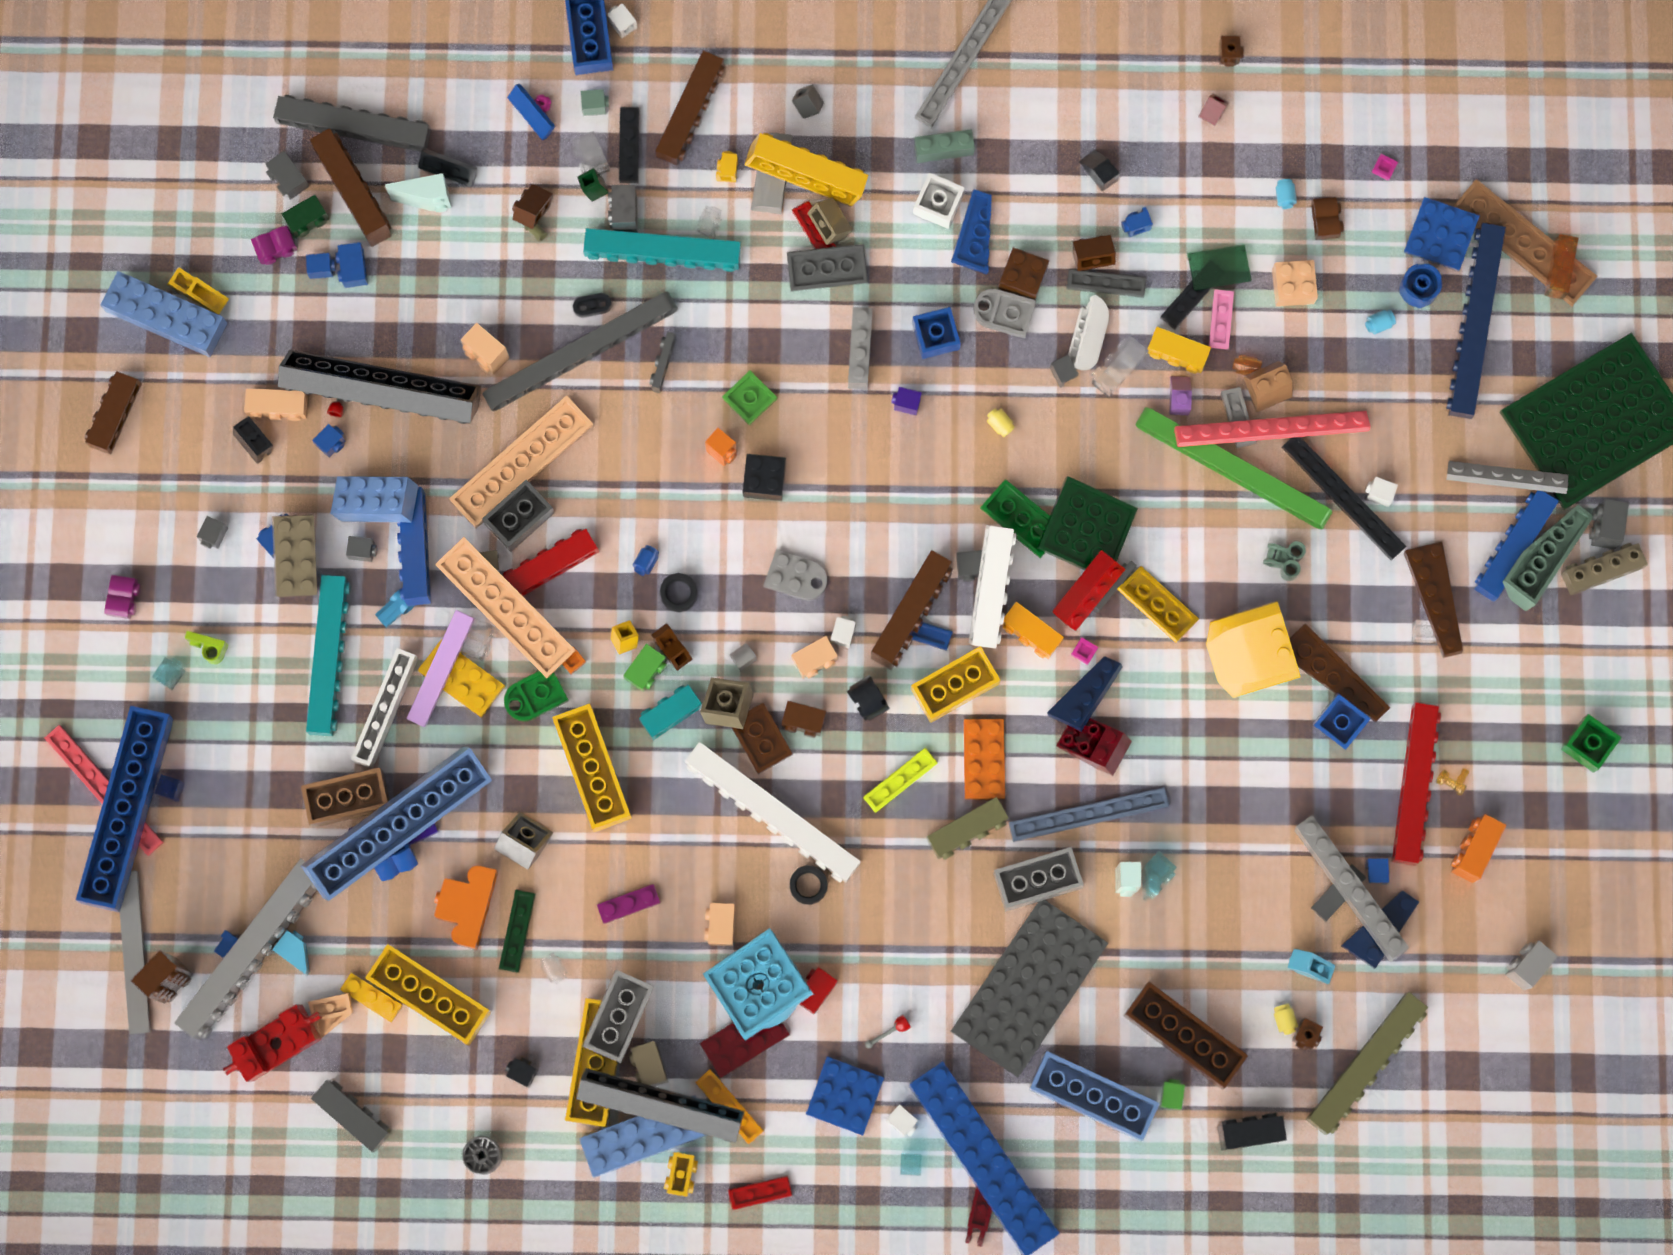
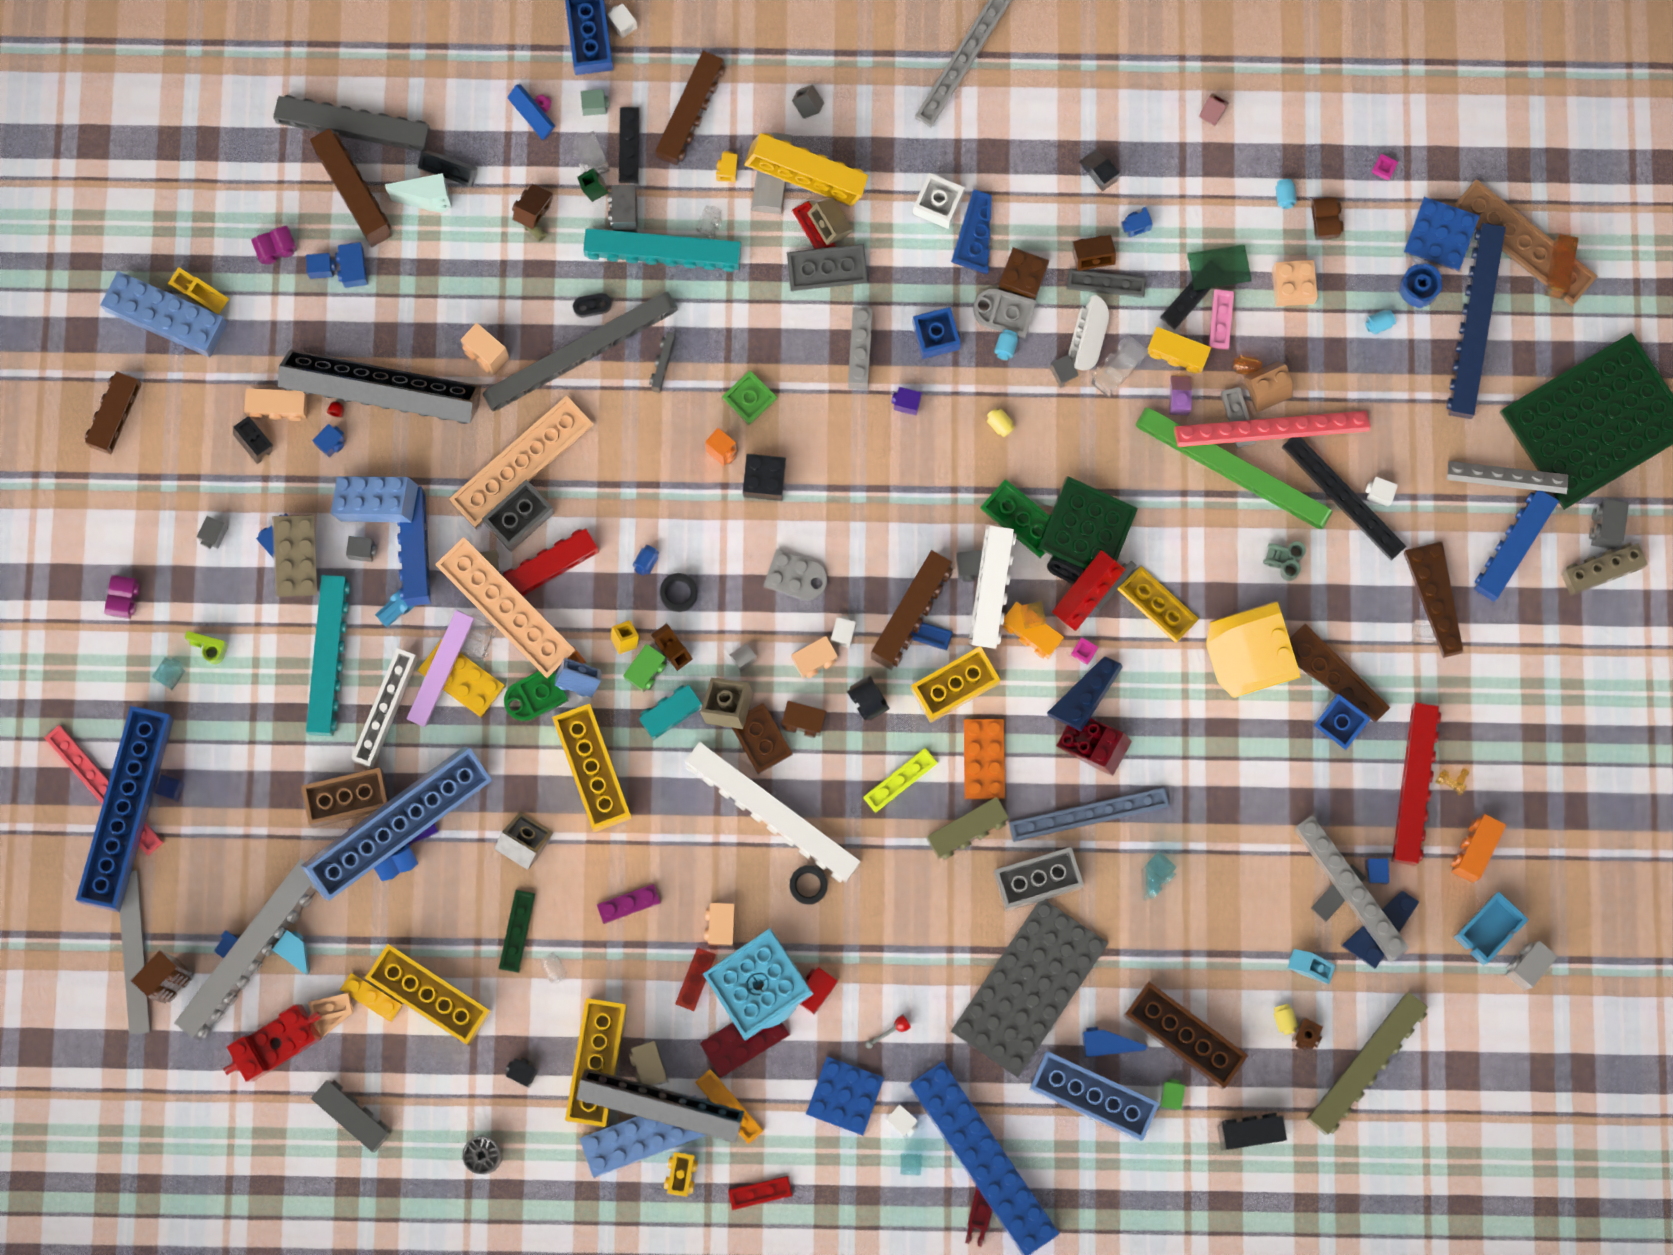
(287, 175): dark grey brick -> none
(305, 216): dark green brick -> none
(467, 905): orange brick -> none
(578, 678): none -> medium blue brick
(618, 1016): light grey brick -> none
(695, 980): none -> clear red plate
(944, 146): sand green brick -> none
(1006, 344): none -> medium azure brick
(1033, 615): none -> clear yellow brick
(1064, 569): none -> black plate
(1103, 1043): none -> blue slope
(1127, 878): light aqua brick -> none
(1230, 51): reddish brown brick -> none
(1489, 928): none -> dark azure piece
(1544, 558): sand green wedge -> none
(1591, 743): green brick -> none

